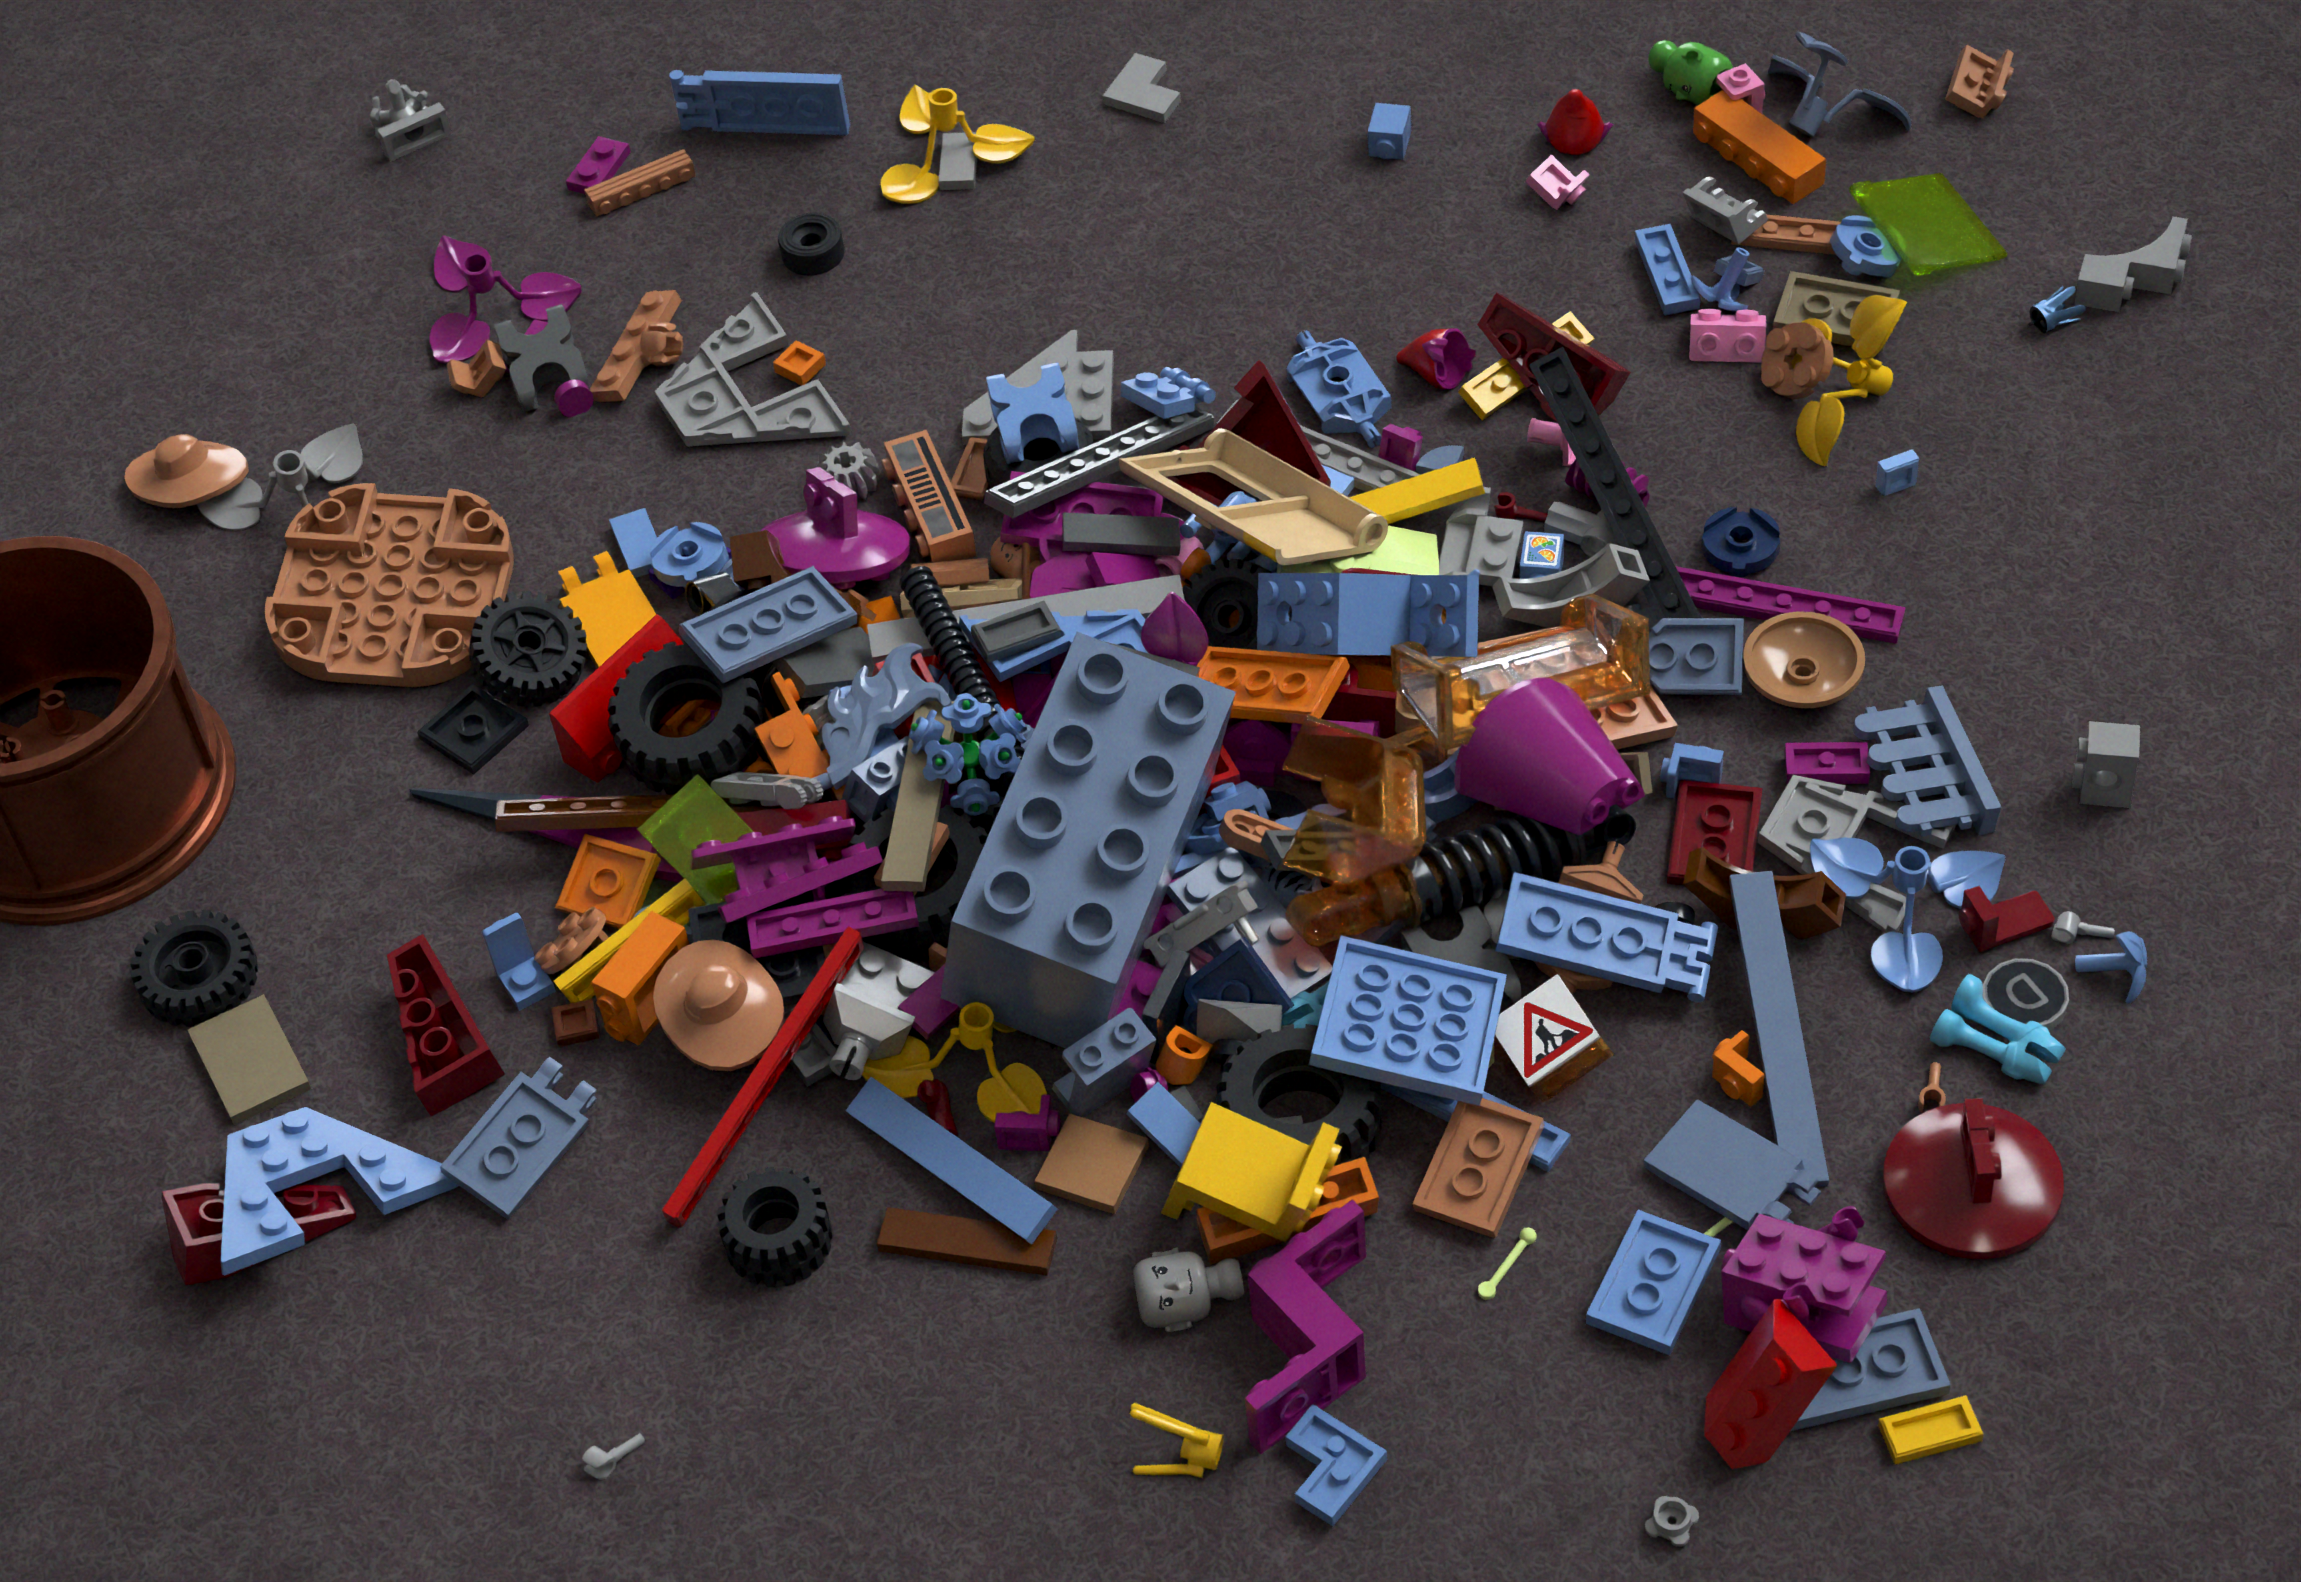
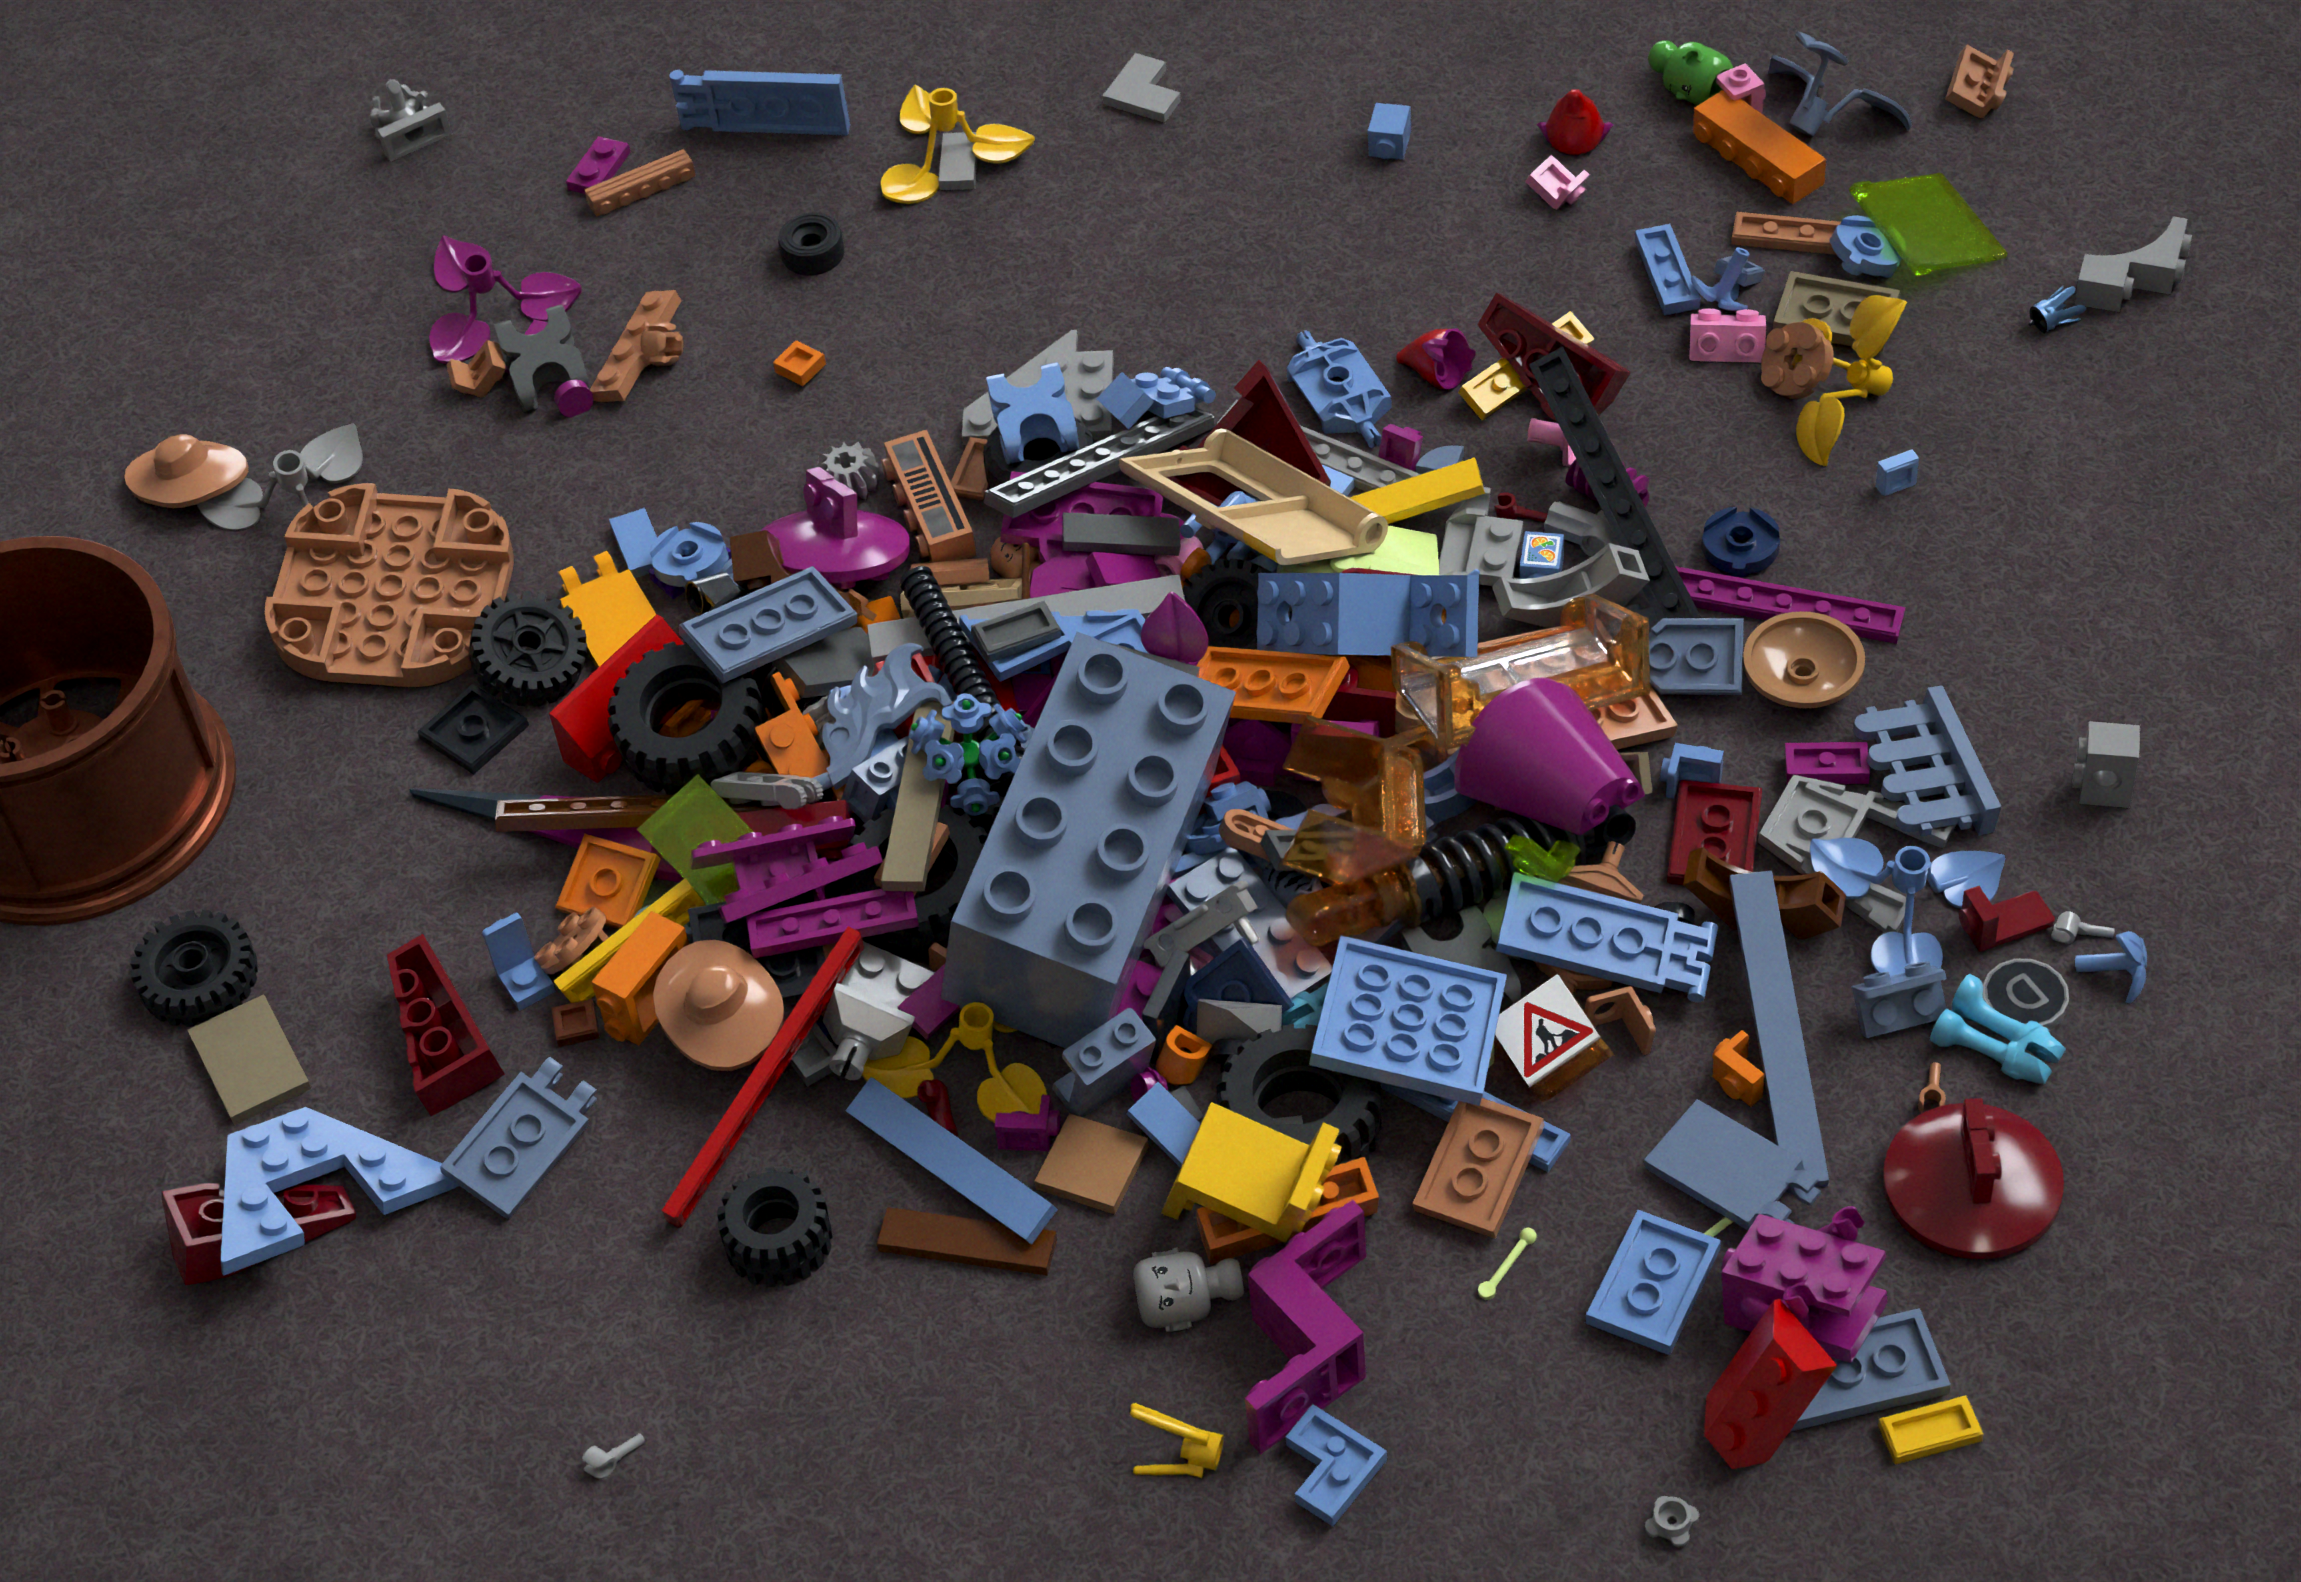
(713, 411): light grey wing -> none
(1125, 400): none -> medium blue tile
(1535, 860): none -> clear neon green bracket
(1630, 1009): none -> nougat bracket
(1723, 212): light grey hinge -> none
(1900, 1000): none -> sand blue bracket

